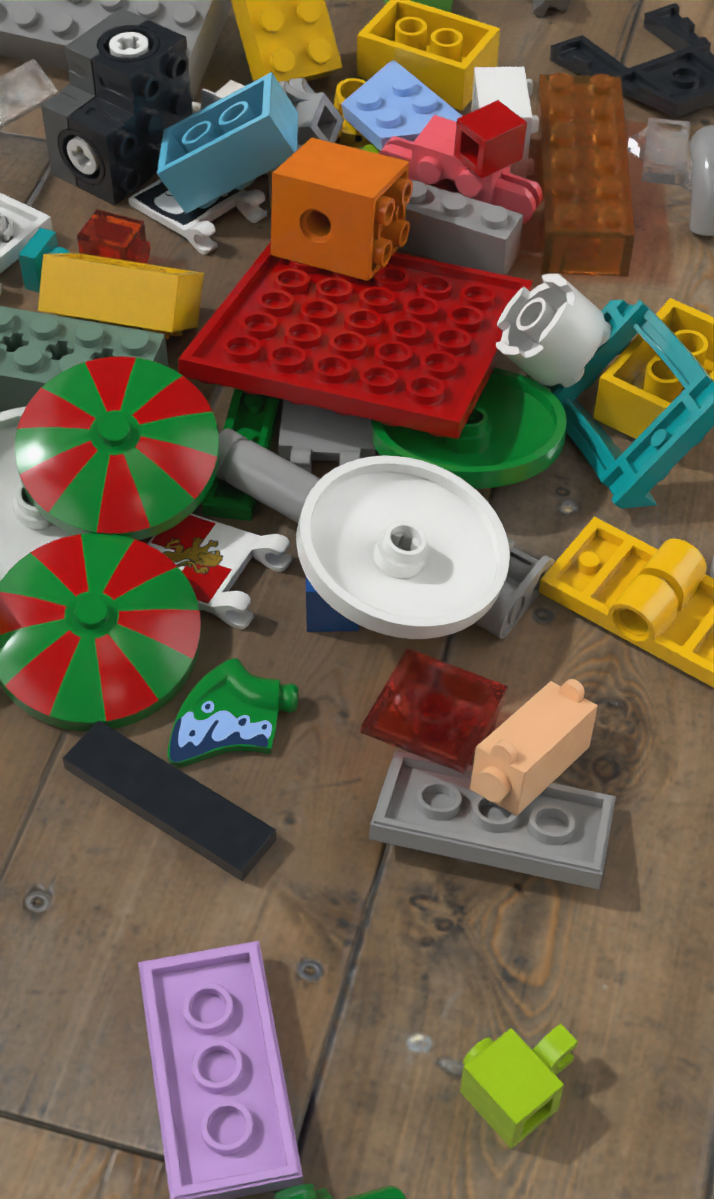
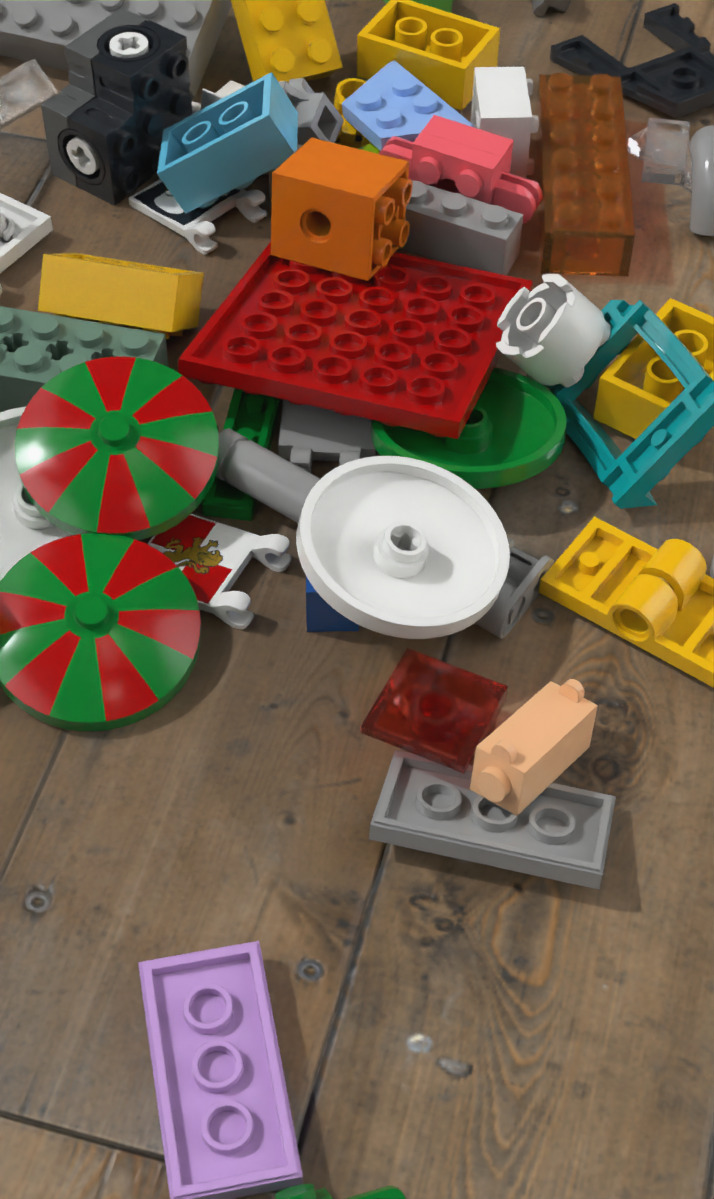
(31, 257): teal tile -> none
(114, 237): clear red brick -> none
(170, 800): black tile -> none
(229, 714): green arm -> none
(490, 138): red brick -> none
(516, 1084): lime brick -> none

